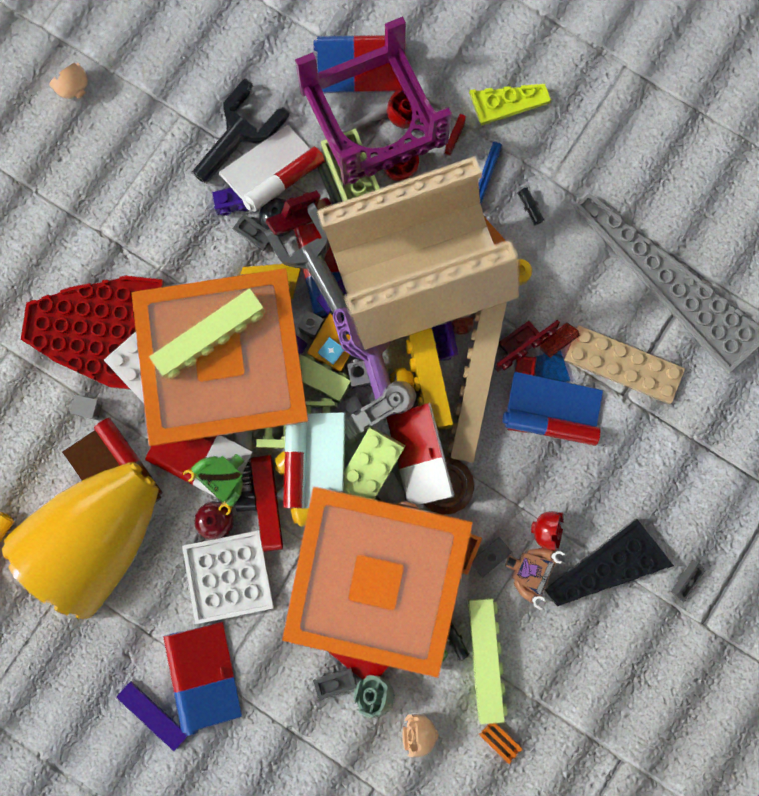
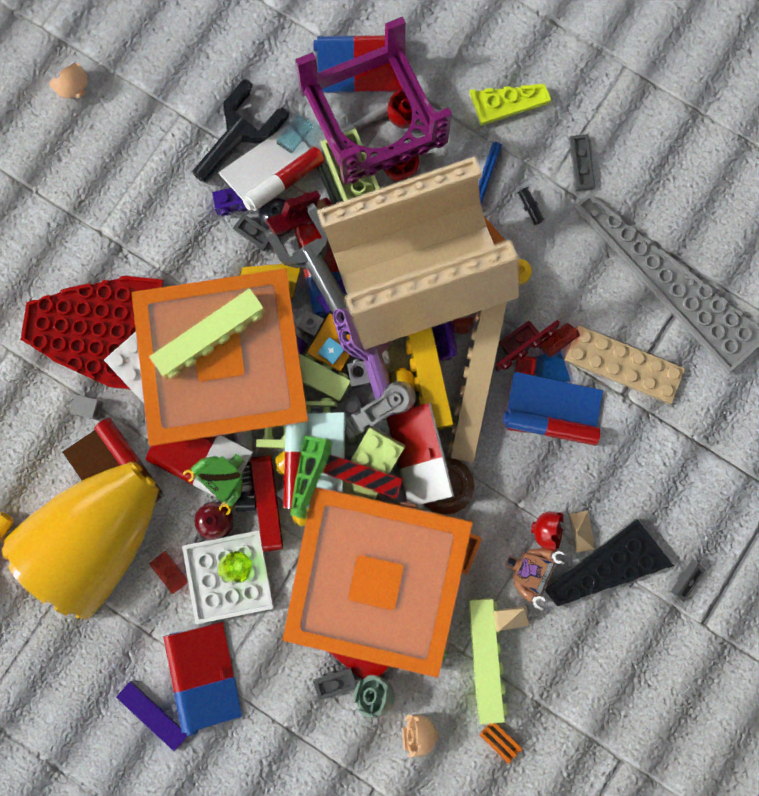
(169, 572): none -> clear red plate
(234, 567): none -> clear neon green hair
(294, 134): none -> clear light blue tile
(319, 450): none -> bright green plate
(362, 476): none -> tile
(455, 134): red tile -> none
(456, 642): black pin -> none
(491, 557): dark grey plate -> none
(511, 618): none -> tan slope
(581, 162): none -> dark grey tile
(581, 531): none -> tan slope

